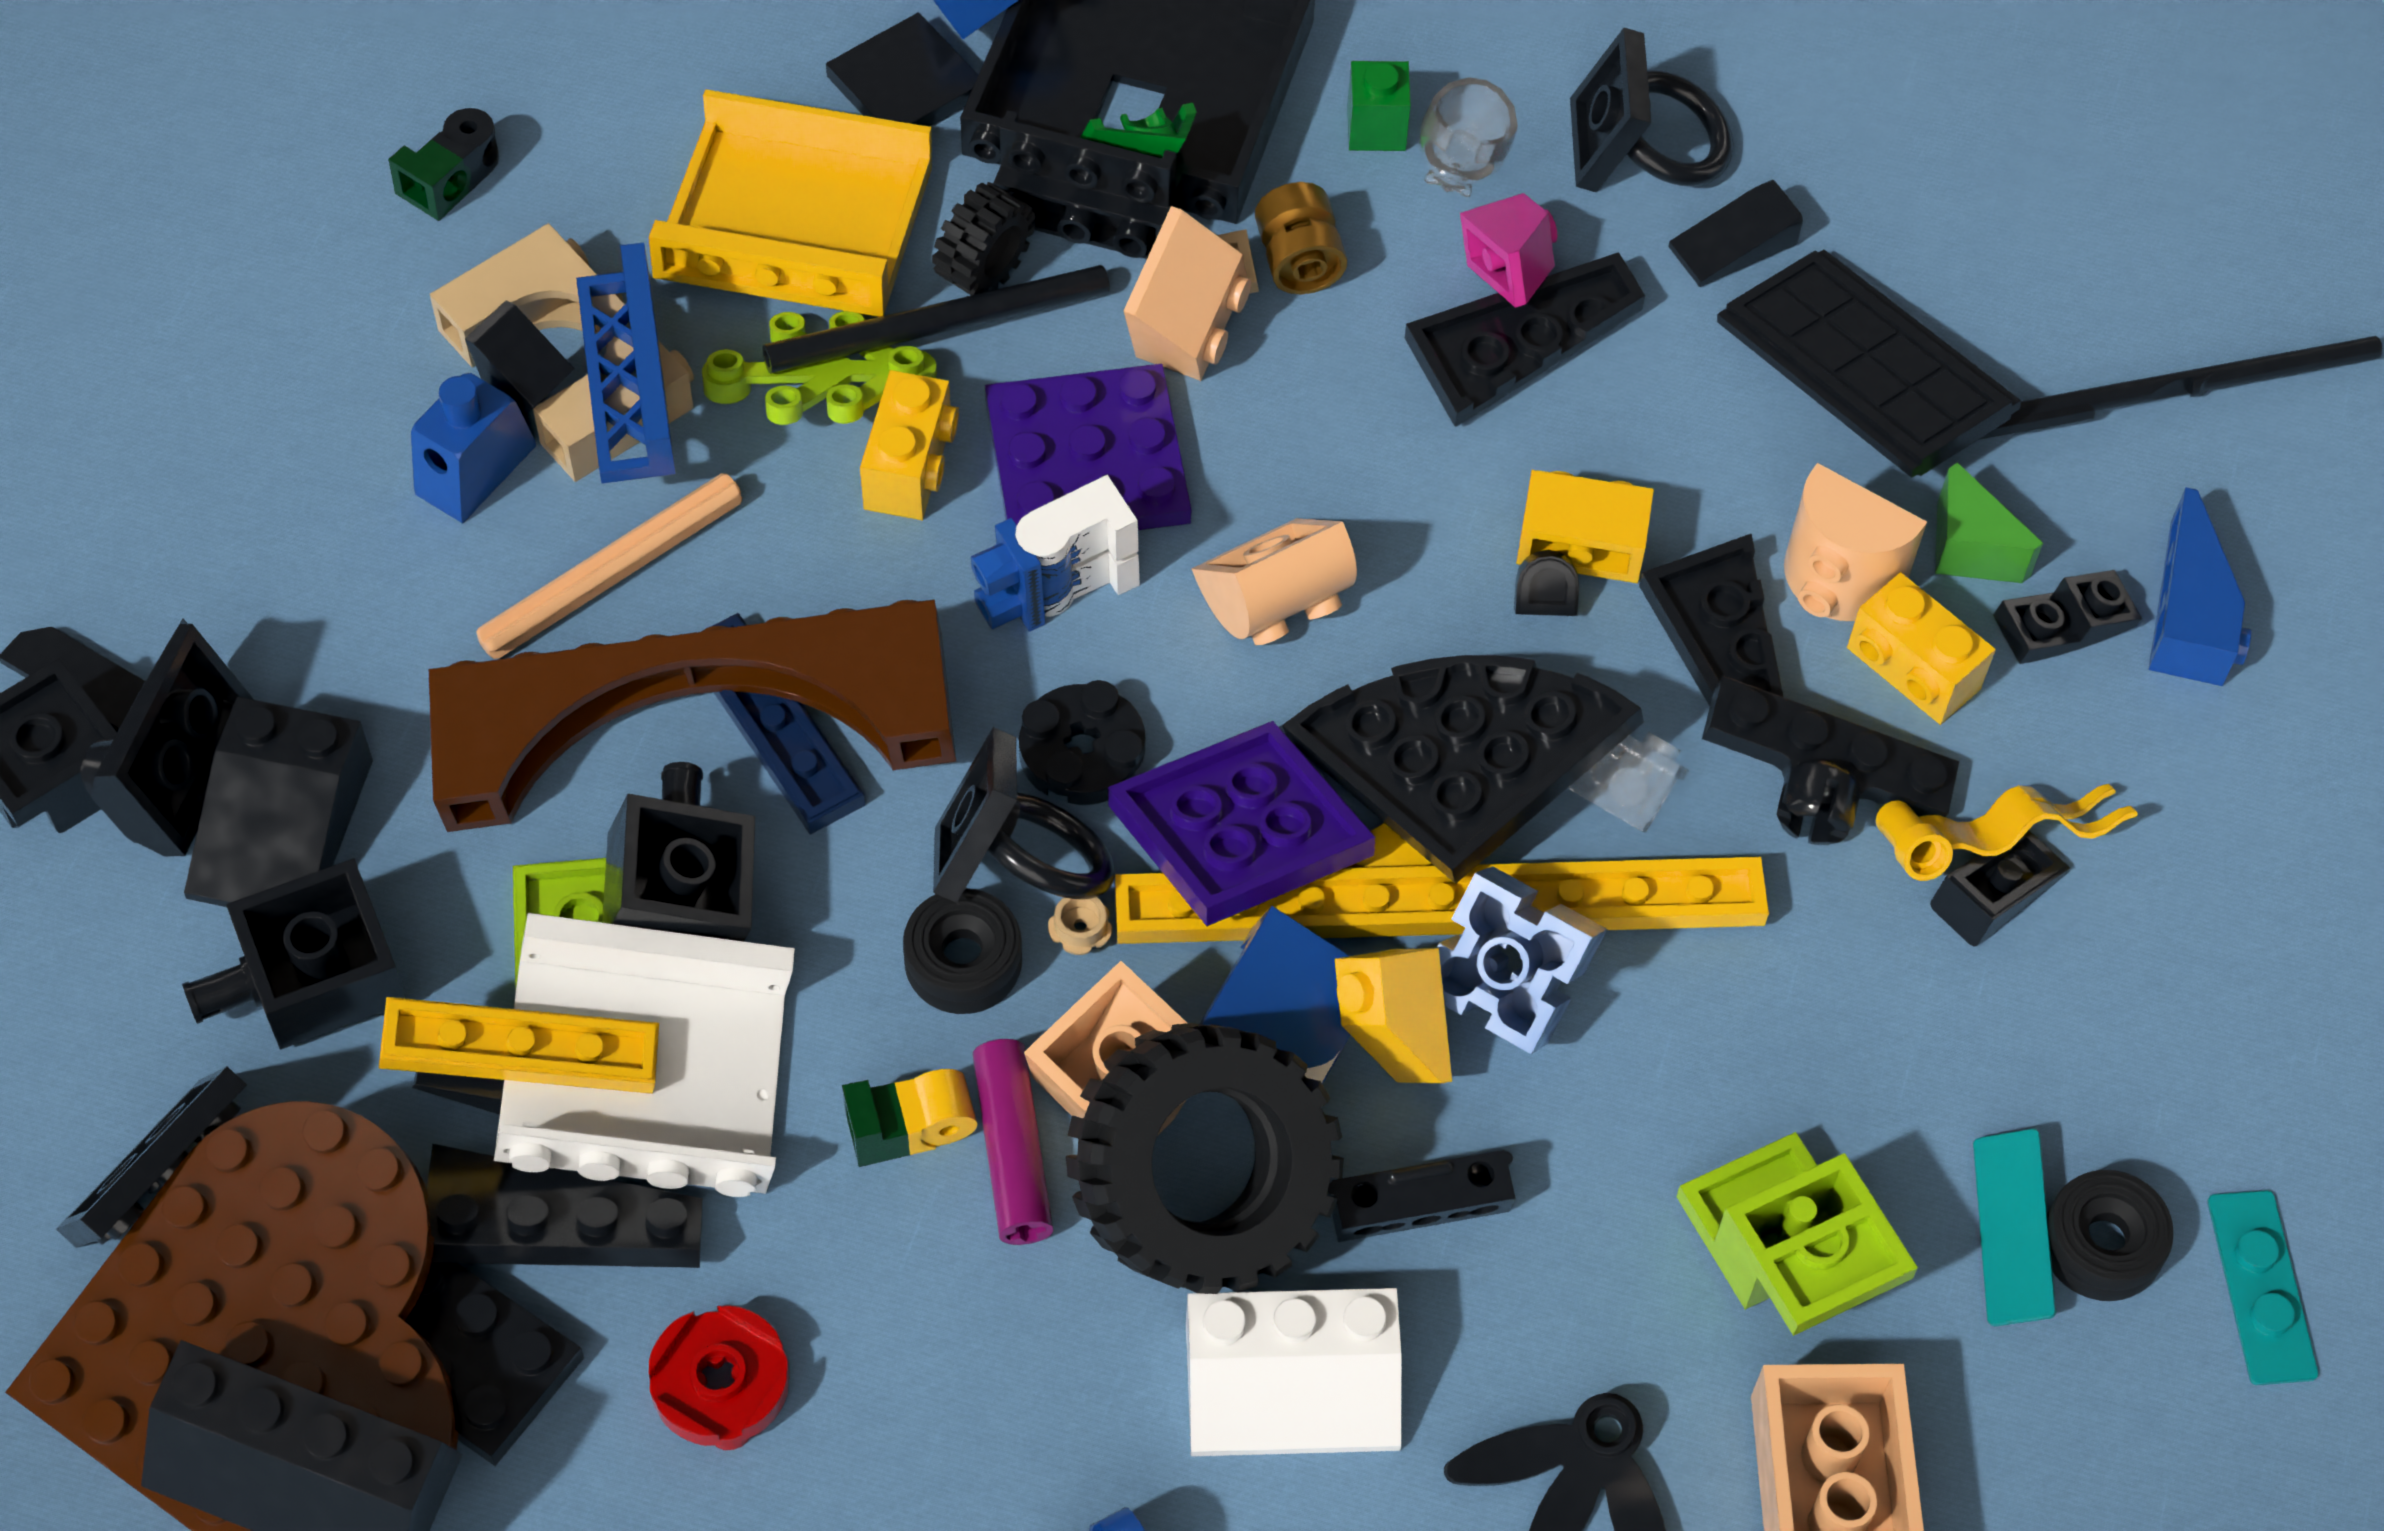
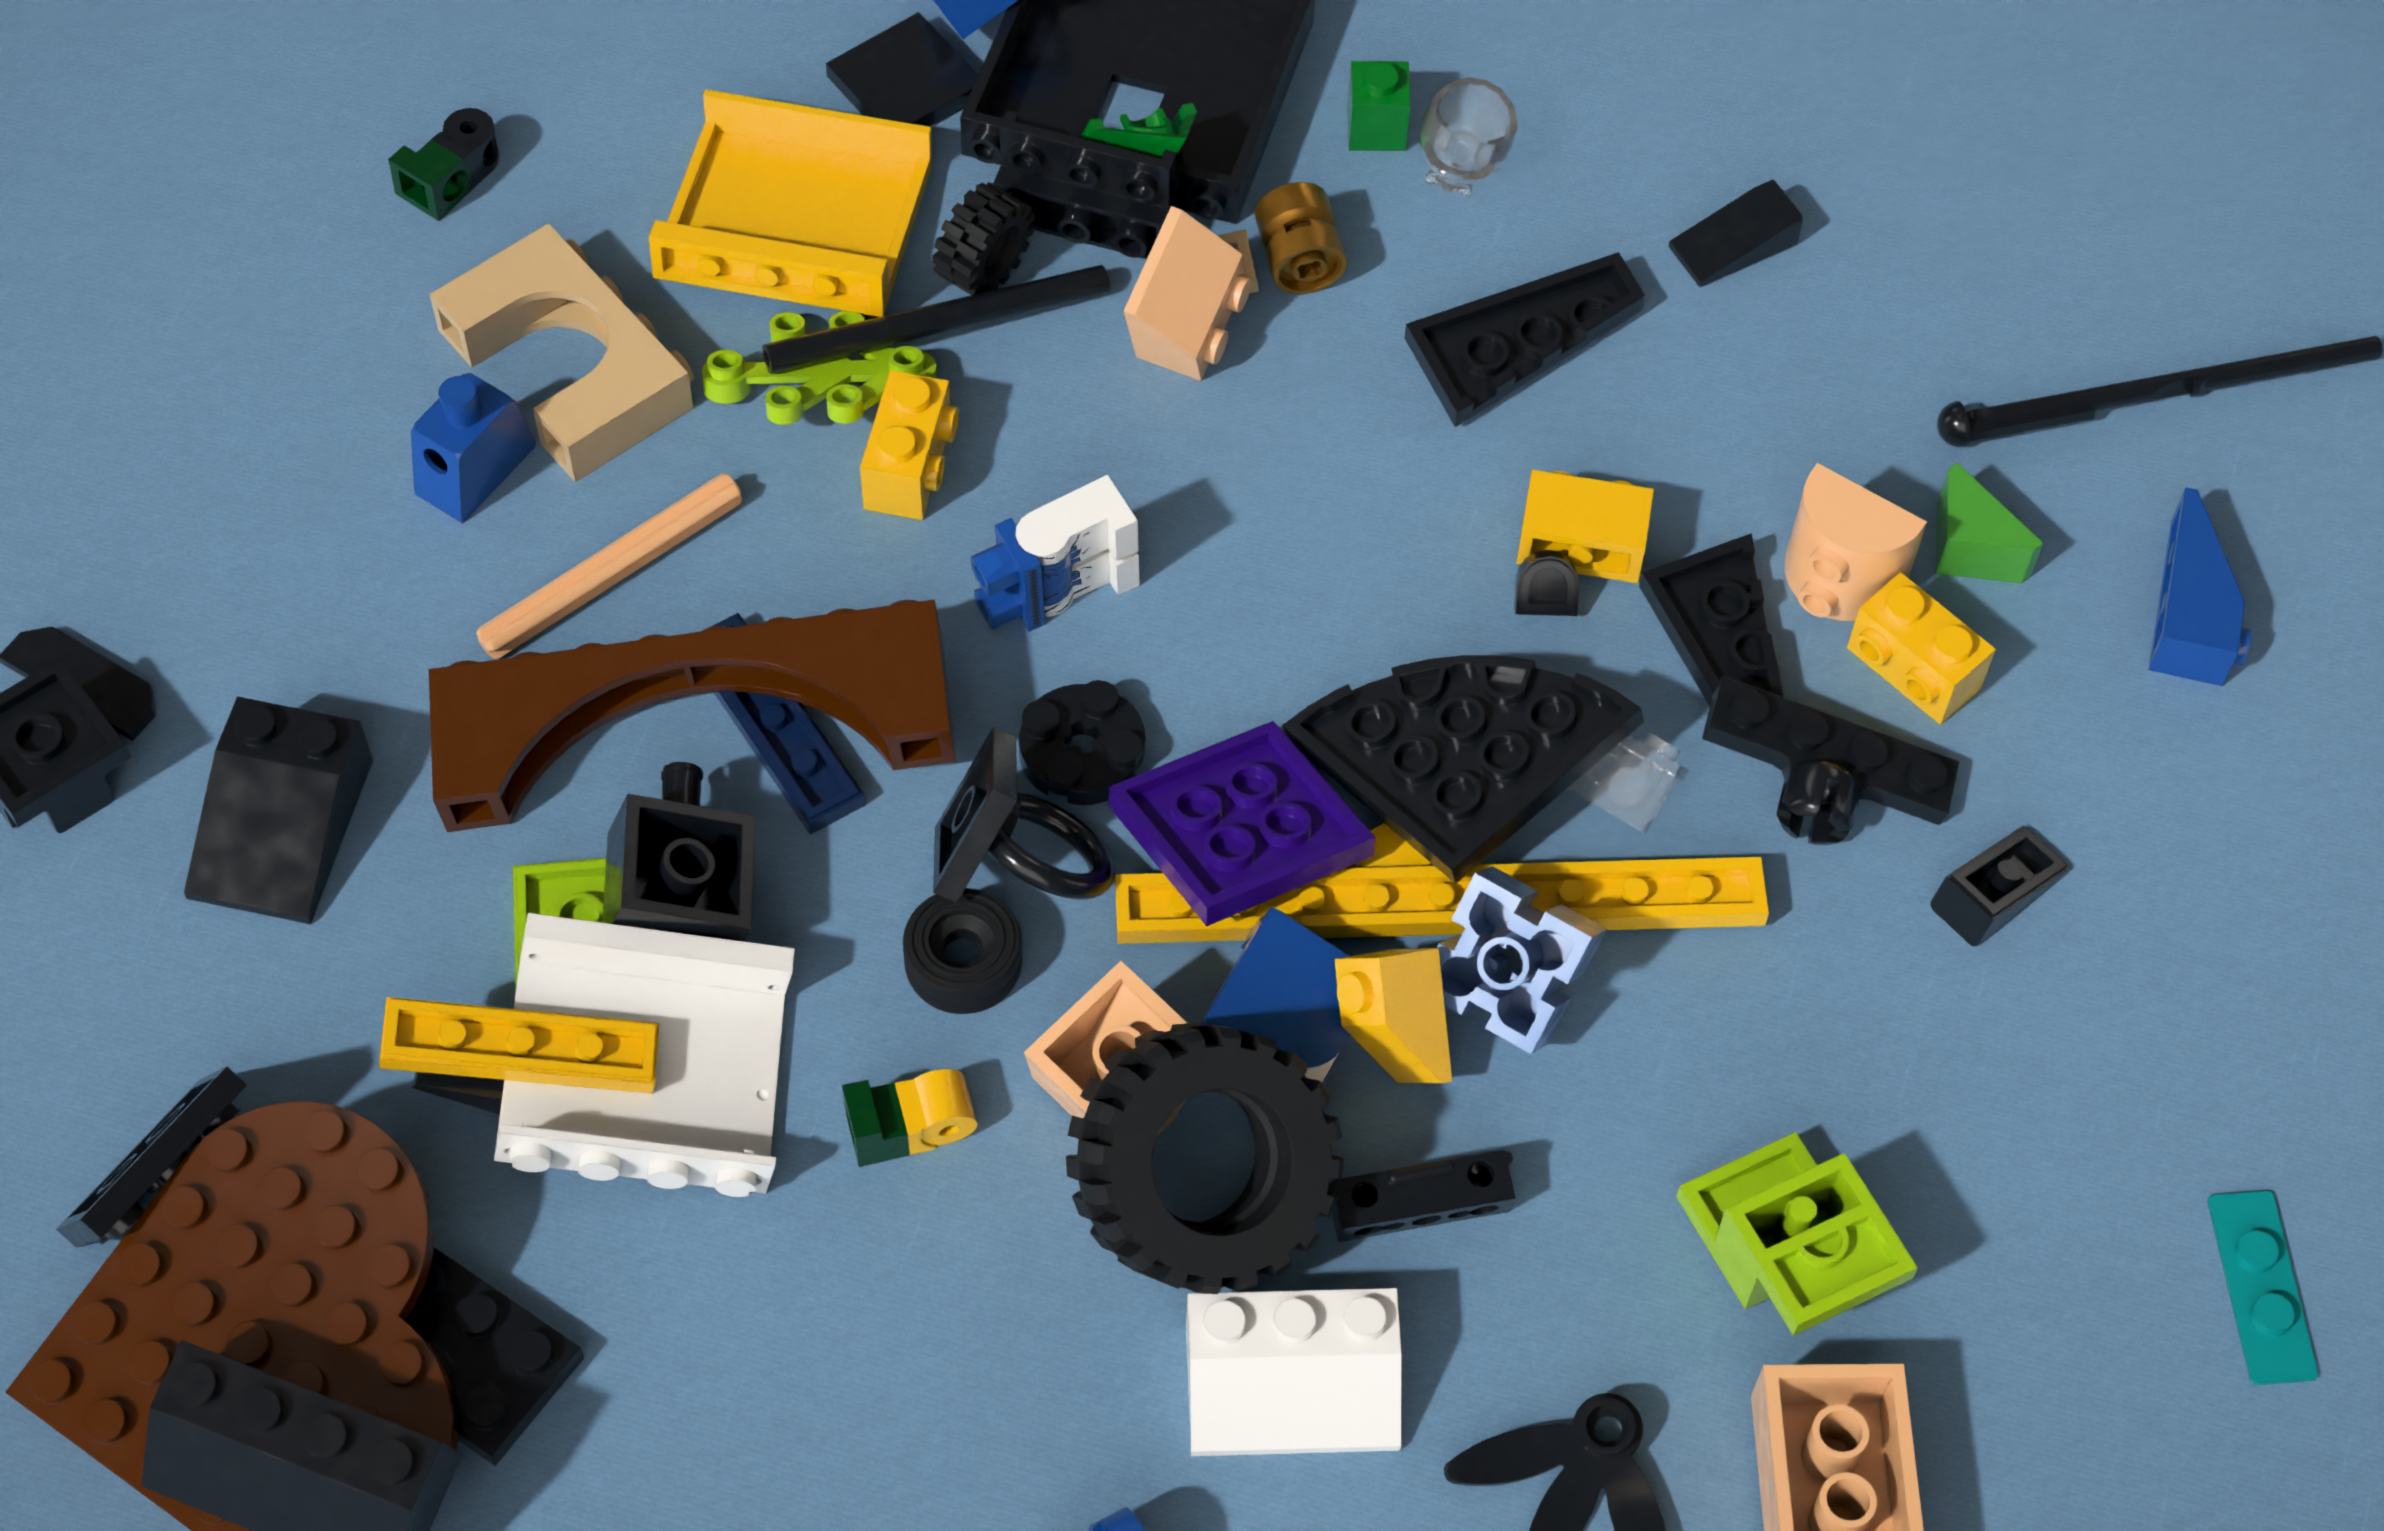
(161, 759): black slope -> none
(307, 957): black brick -> none
(516, 357): black slope -> none
(554, 1217): black wing -> none
(643, 358): blue fence -> none
(727, 1414): red plate -> none
(1012, 1142): magenta piece -> none
(1072, 911): tan plate -> none
(1084, 426): dark purple plate -> none
(1278, 576): light nougat brick -> none
(1510, 245): dark pink slope -> none
(1614, 111): black tile -> none
(1868, 362): black piece -> none
(1927, 842): yellow flag -> none
(2014, 1228): teal piece -> none
(2072, 617): black slope -> none
(2131, 1207): black tyre -> none

